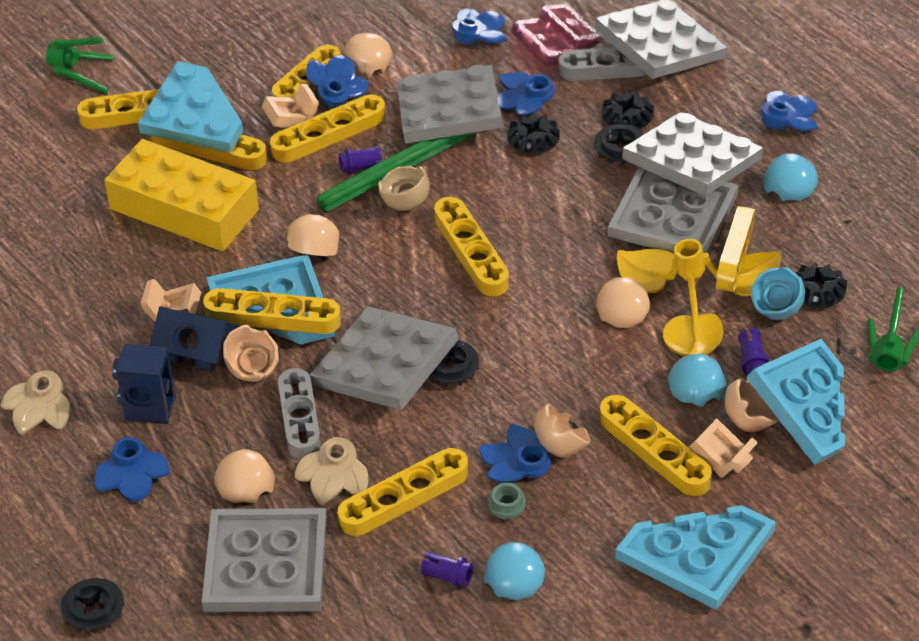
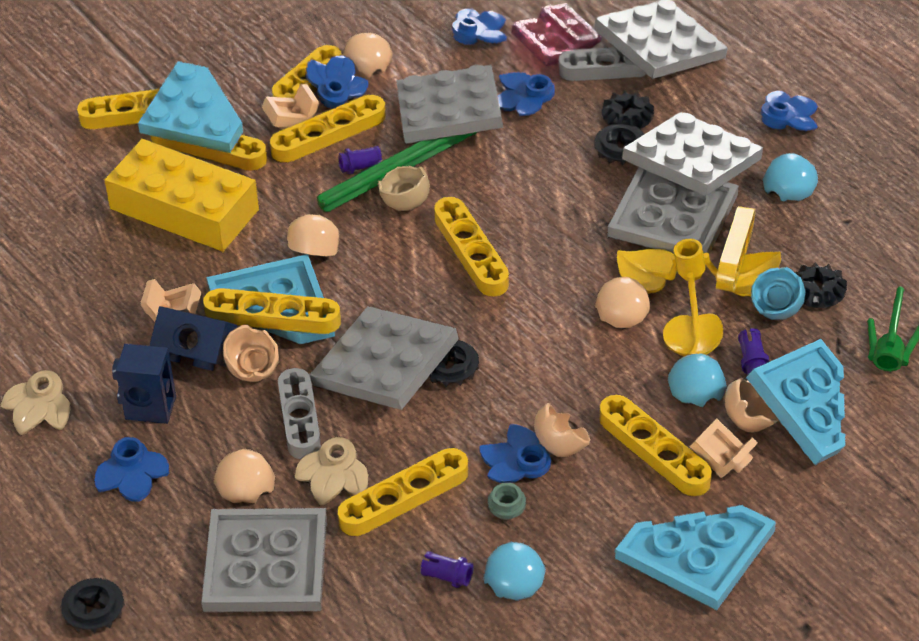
(62, 56): green plant -> none
(537, 141): black gear -> none

